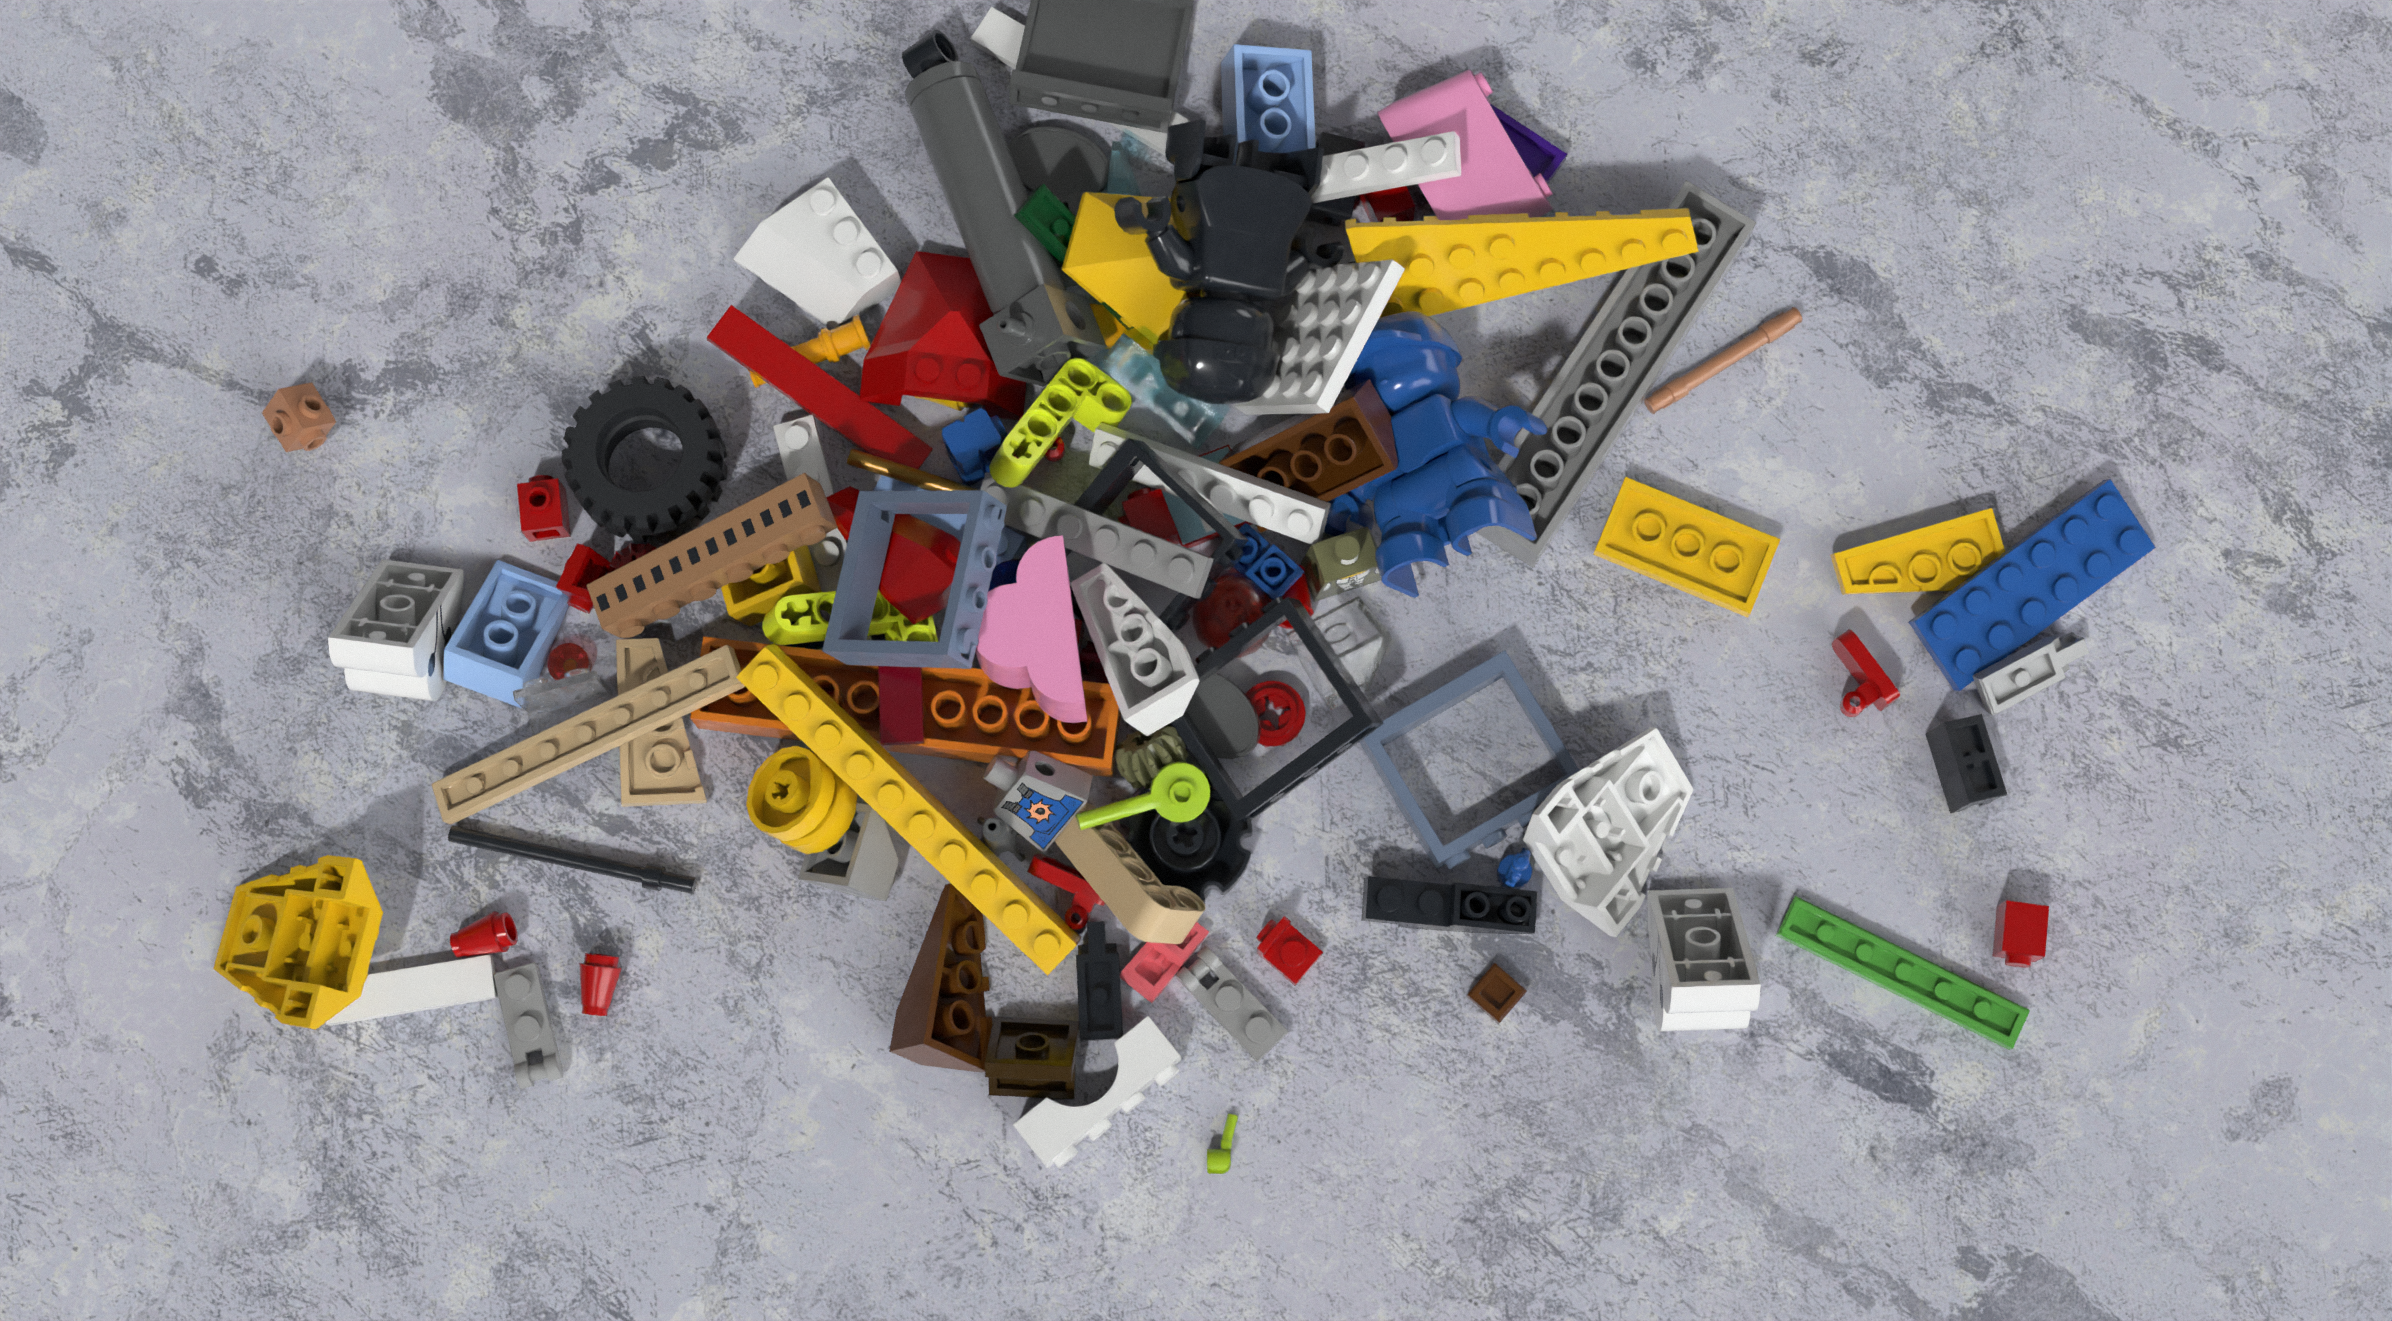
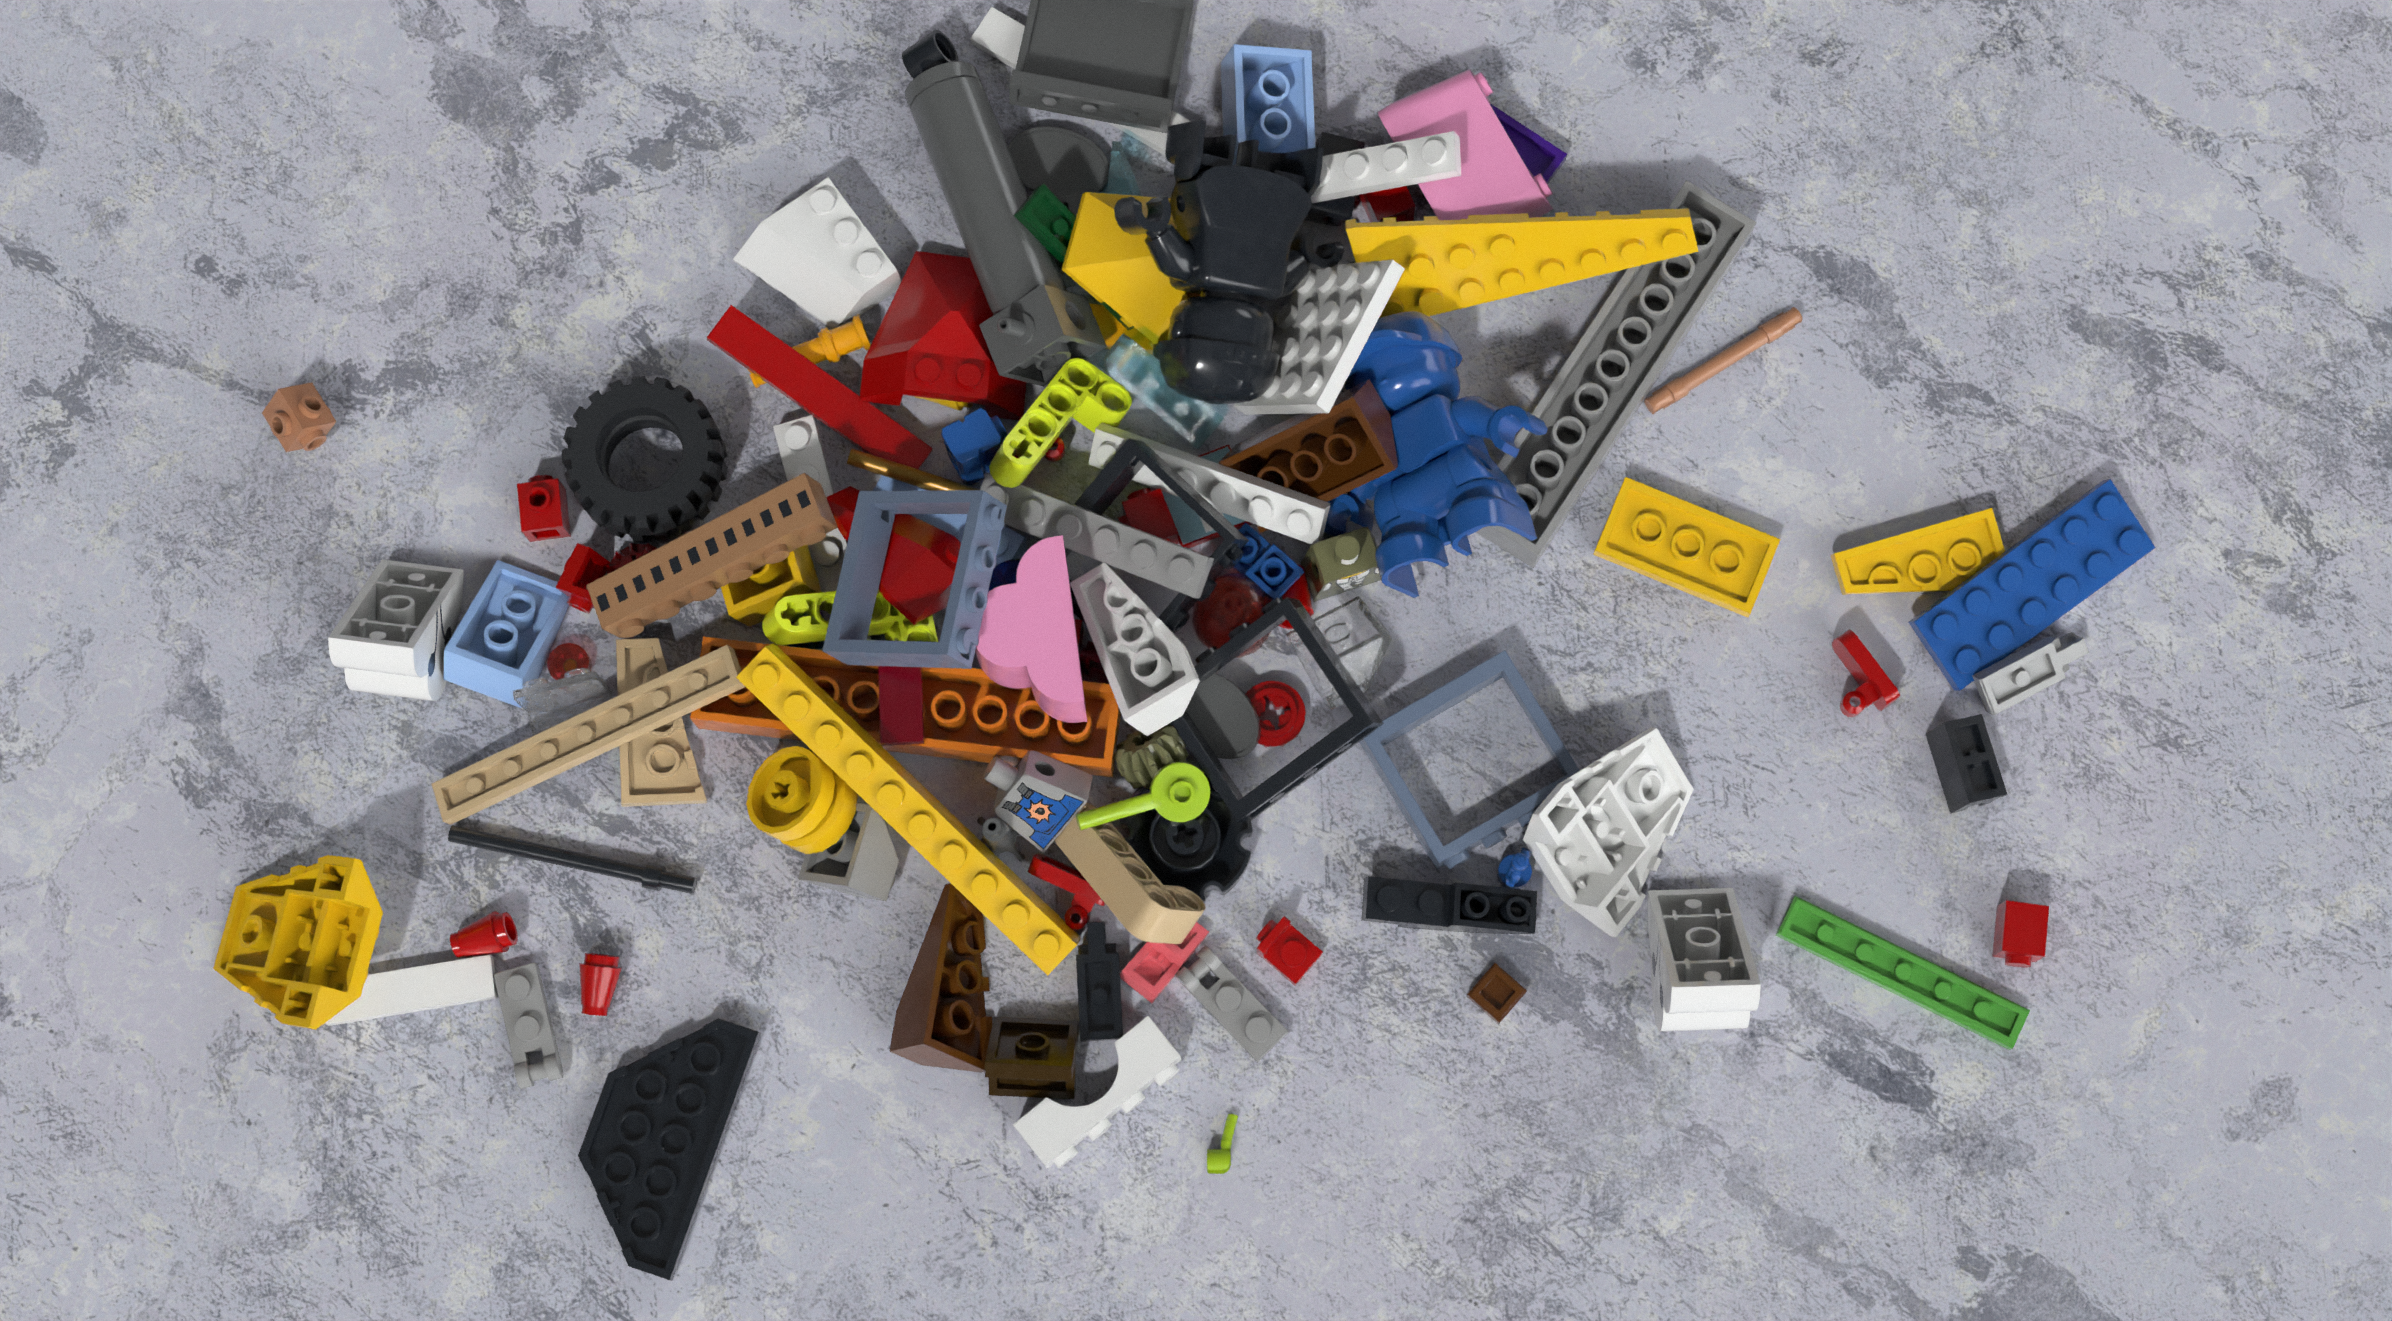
(660, 1138): none -> black plate

